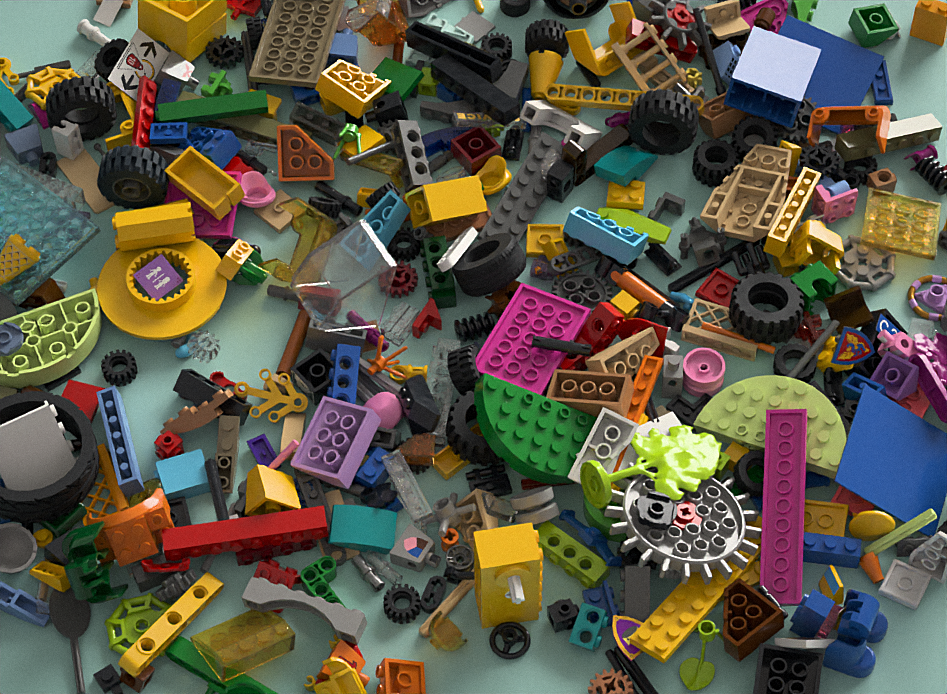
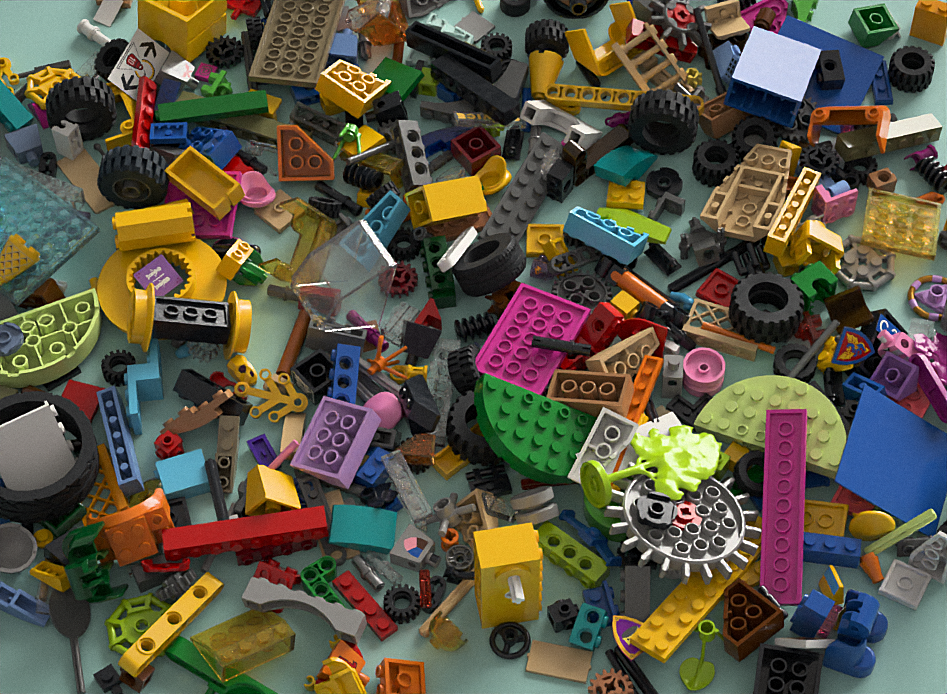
(143, 384): none -> medium azure bracket
(189, 320): none -> brick
(204, 71): none -> dark pink tile
(242, 370): none -> yellow rock
(361, 600): none -> red plate
(363, 177): none -> black piece
(364, 46): none -> dark grey axle
(419, 341): none -> black torso
(425, 588): none -> clear red axle
(559, 661): none -> tan piece
(665, 174): none -> black plate
(680, 337): none -> black axle
(833, 78): none -> black brick
(911, 58): none -> black tyre
(933, 196): none -> orange arm

